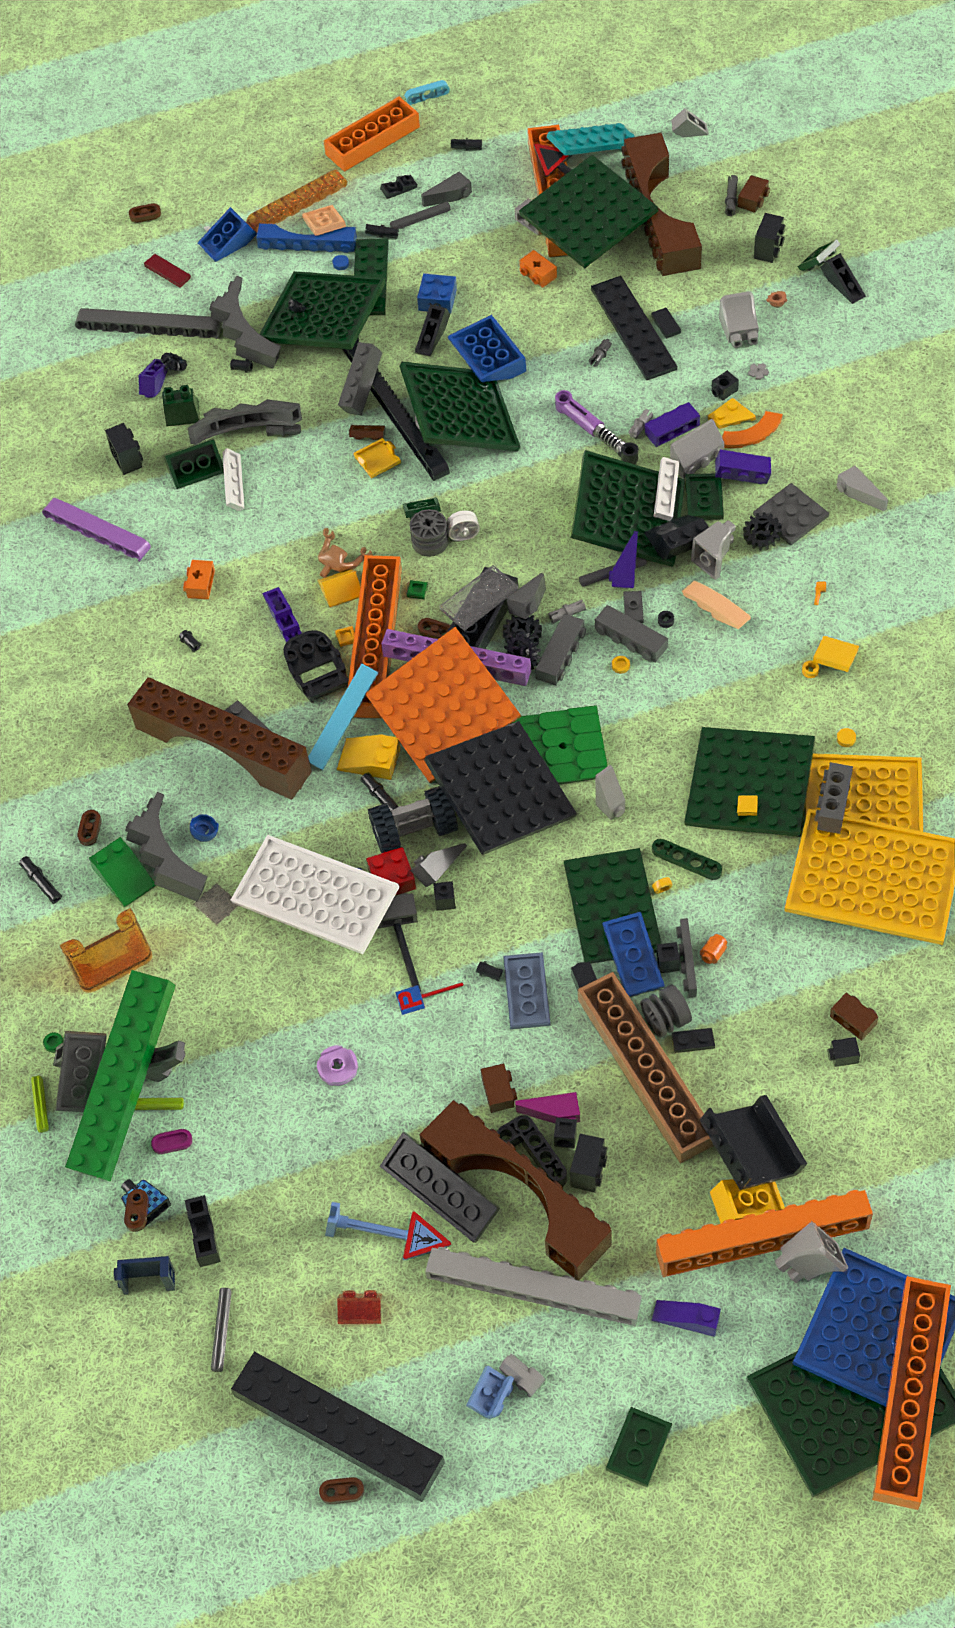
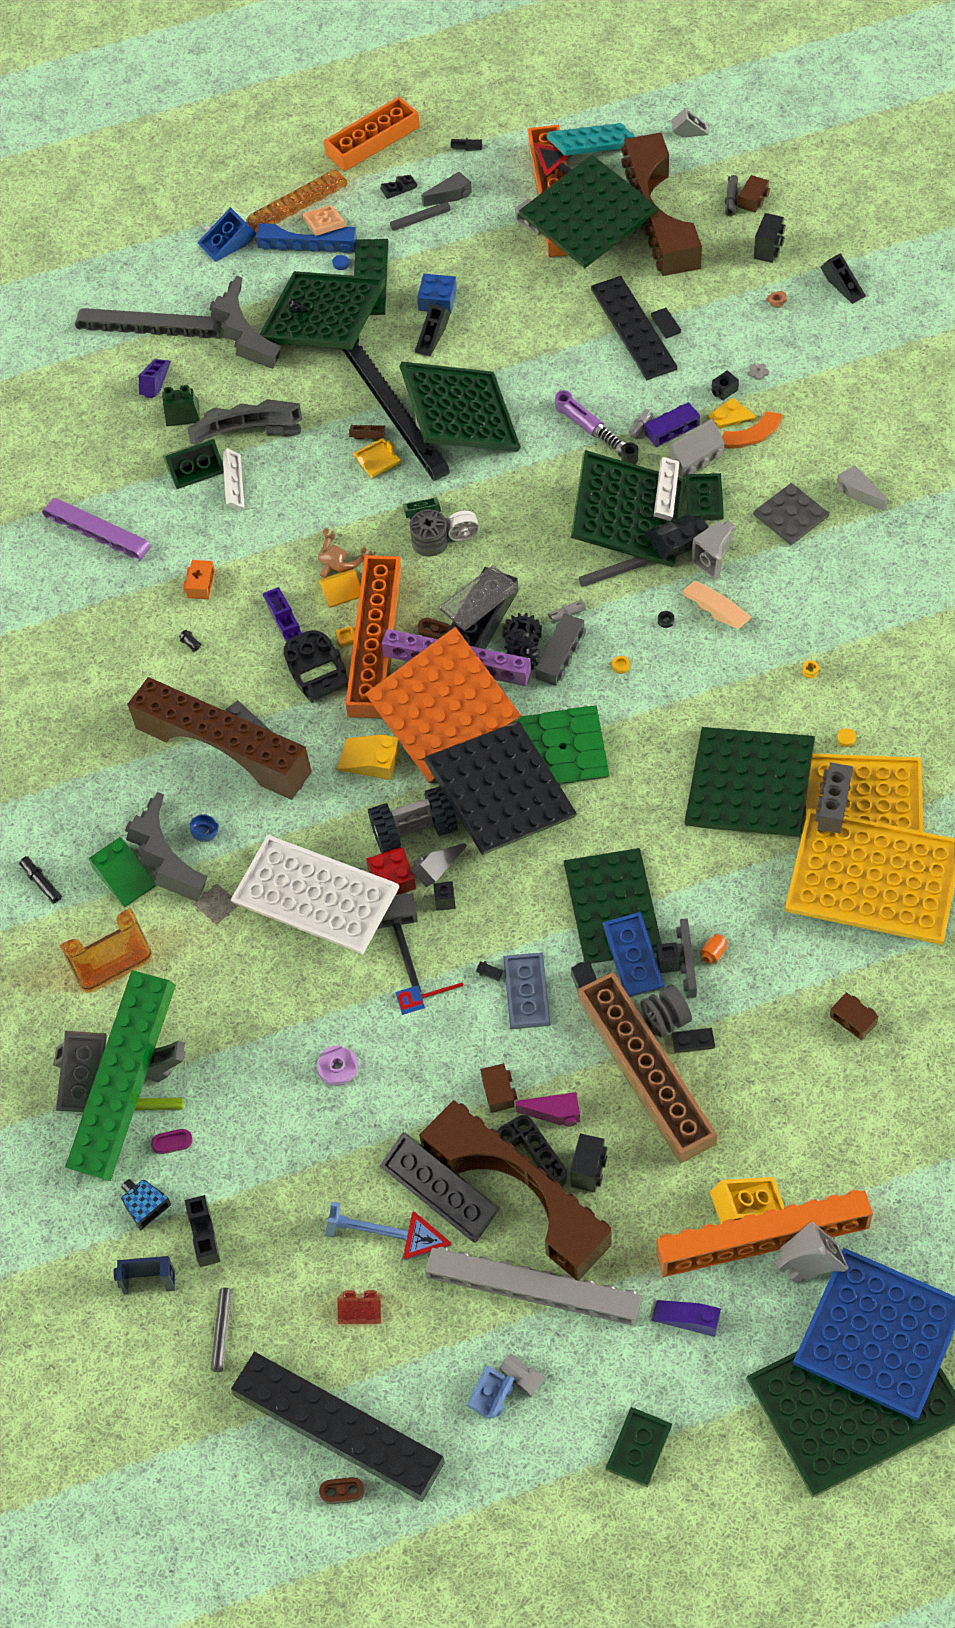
(40, 1104): lime axle -> none
(51, 1041): green tile -> none
(89, 829): reddish brown plate -> none
(124, 448): black brick -> none
(136, 1208): reddish brown plate -> none
(144, 212): reddish brown plate -> none
(167, 270): dark red tile -> none
(174, 361): black gear -> none
(244, 365): black pin -> none
(342, 716): medium azure tile -> none
(360, 378): dark grey brick -> none
(376, 789): black pin -> none
(382, 231): black pin -> none
(417, 589): green tile -> none
(422, 89): medium azure beam -> none
(489, 350): blue slope -> none
(527, 598): dark grey slope -> none
(538, 268): orange brick -> none
(565, 1133): black brick -> none
(600, 352): dark grey axle -> none
(609, 793): light grey slope -> none
(624, 569): dark purple slope -> none
(631, 633): dark grey brick -> none
(633, 605): dark grey plate -> none
(662, 885): yellow tile -> none
(686, 860): dark green beam -> none
(739, 318): light grey hips -> none
(743, 467): dark purple brick -> none
(747, 805): yellow tile -> none
(754, 1144): black panel -> none
(762, 531): black gear -> none
(819, 255): dark green plate -> none
(820, 587): light orange hand -> none
(835, 653): yellow tile -> none
(844, 1052): black brick -> none
(912, 1393): orange brick -> none

